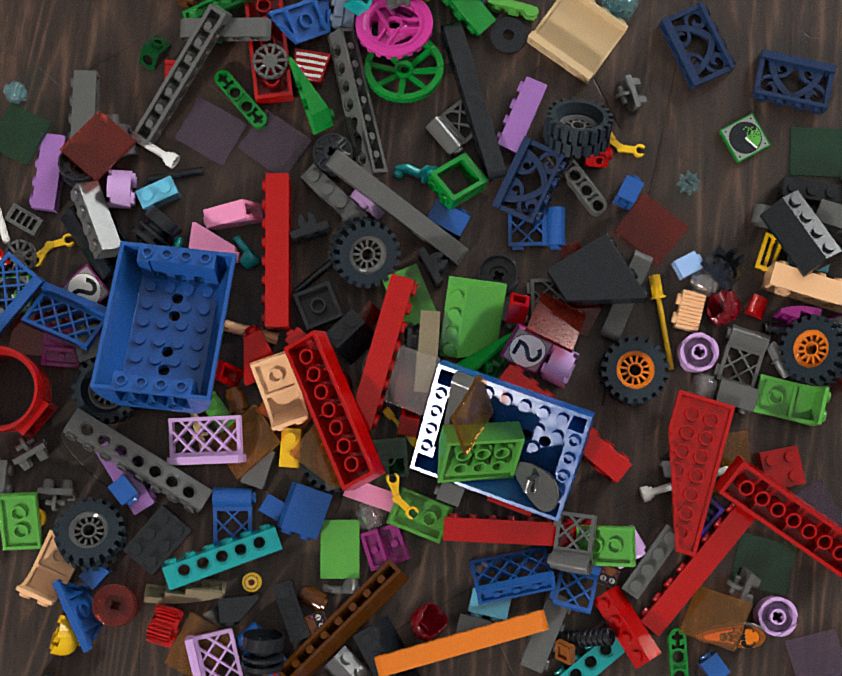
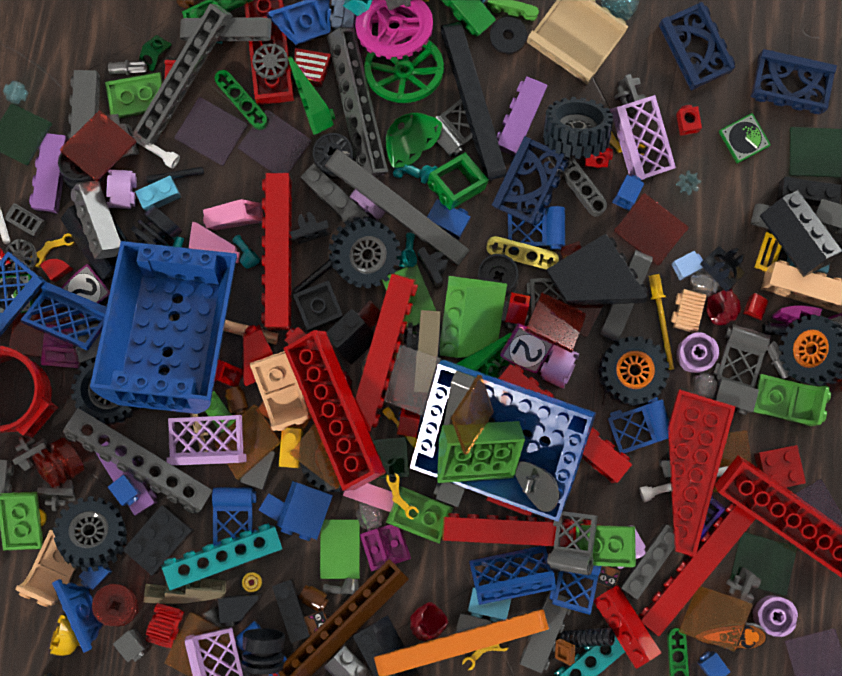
(55, 269): none -> red brick
(55, 464): none -> clear red wheel
(127, 67): none -> flat silver axle
(132, 645): none -> dark grey brick
(133, 94): none -> bright green tile
(408, 256): none -> teal bar
(411, 138): none -> green piece
(478, 653): none -> yellow piece
(523, 250): none -> light yellow beam
(627, 139): none -> lavender fence
(656, 420): none -> blue piece
(689, 128): none -> red brick

